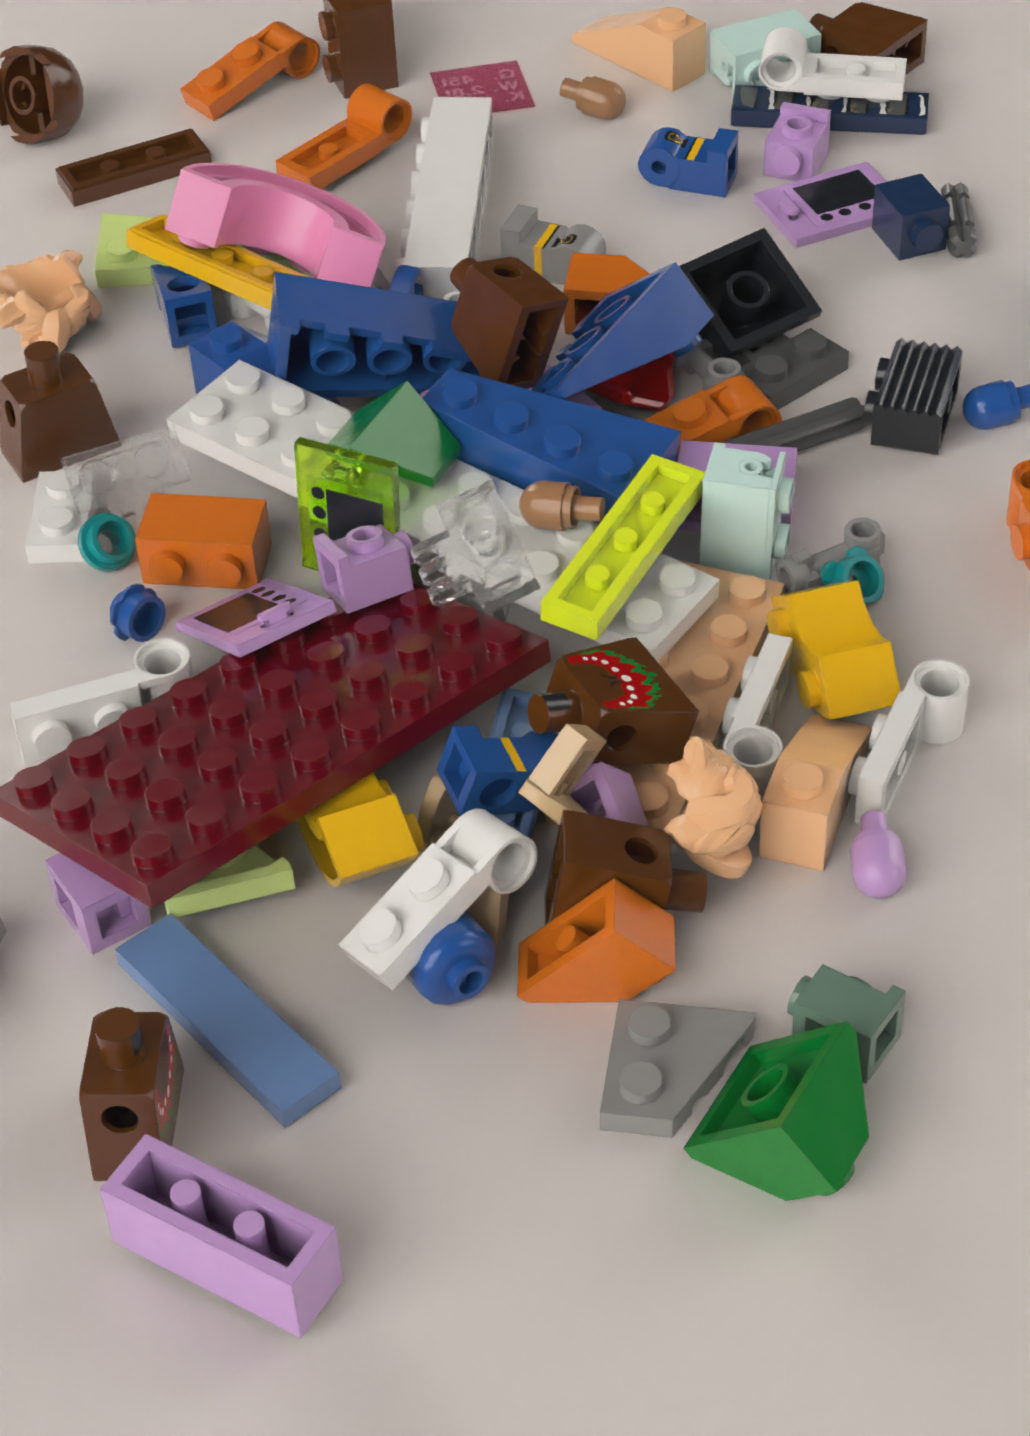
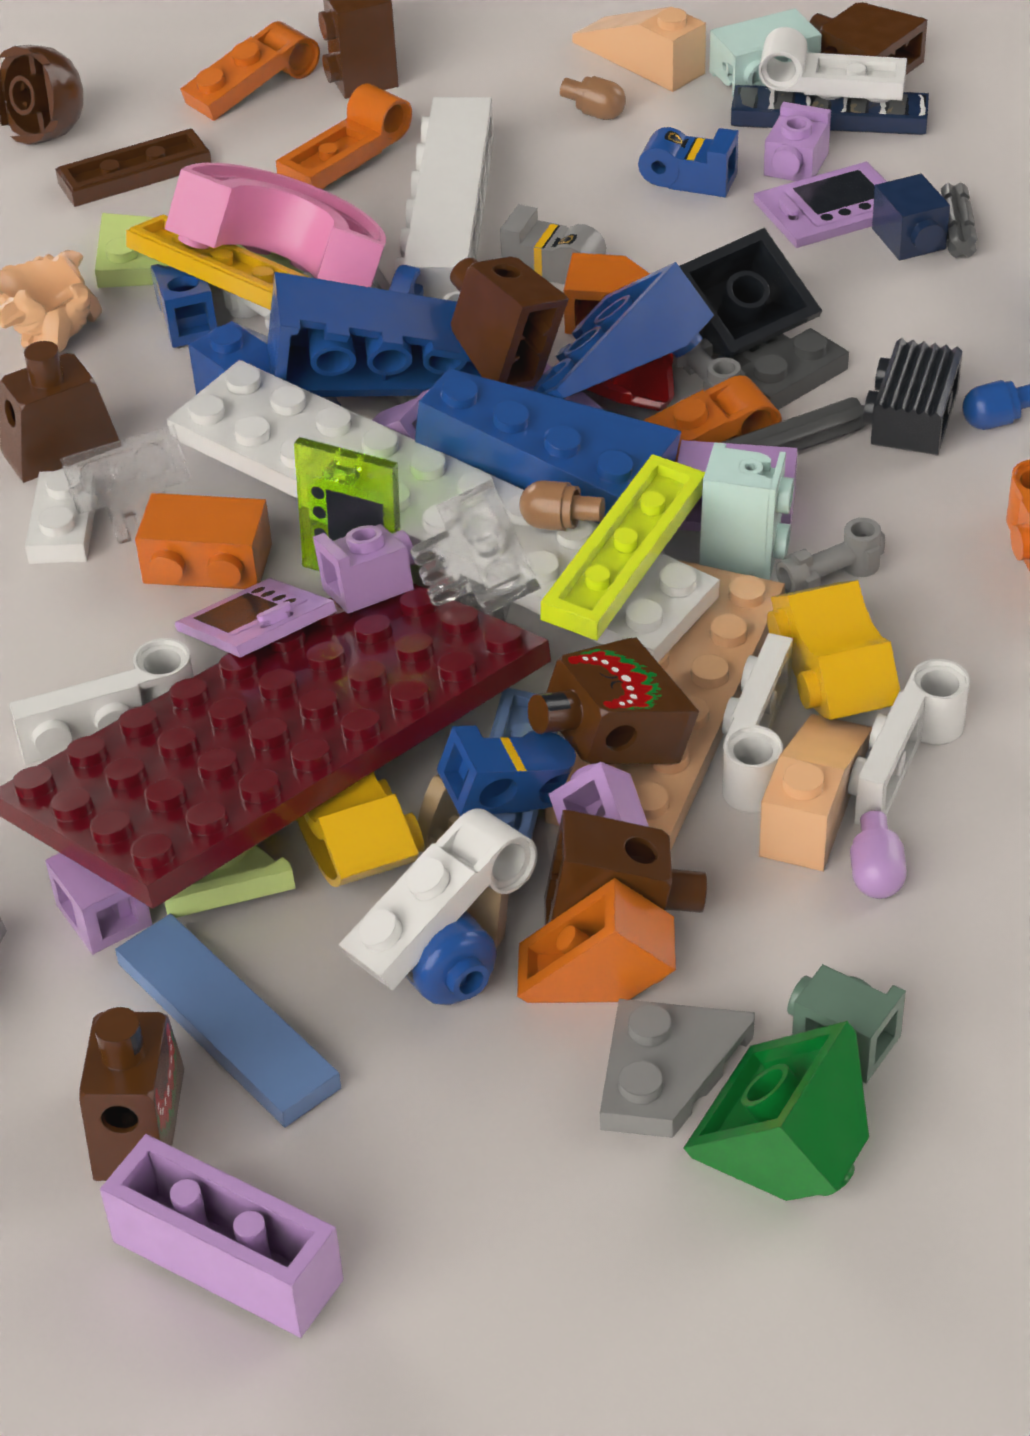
(119, 533): teal plate -> none
(137, 613): blue plate -> none
(403, 431): green slope -> none
(497, 80): clear pink sticker -> none
(561, 770): tan tile -> none
(719, 809): light nougat hair -> none
(861, 568): teal plate -> none

